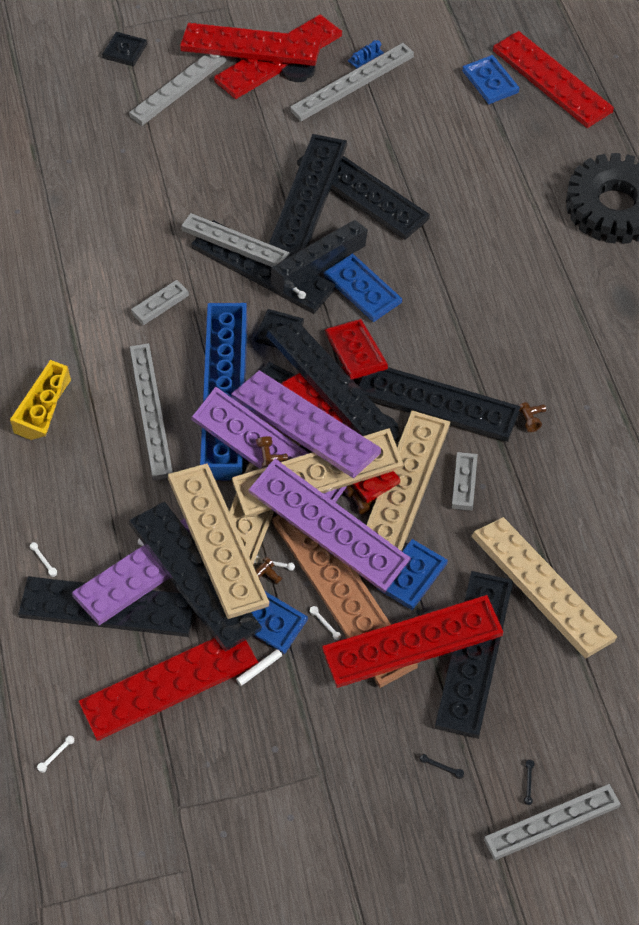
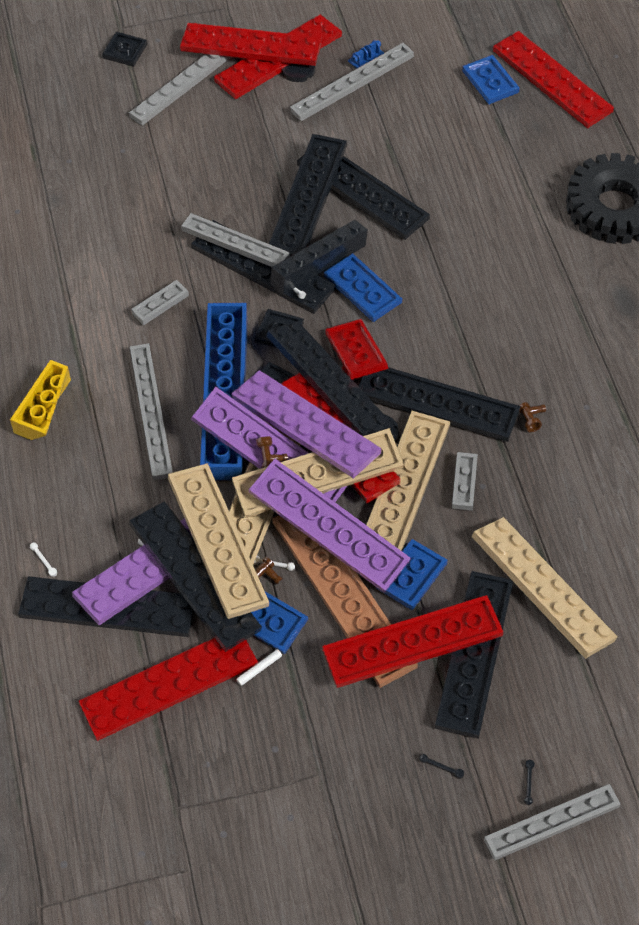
(42, 767): white hinge -> none
(314, 611): white hinge -> none
(363, 507): reddish brown piece -> none

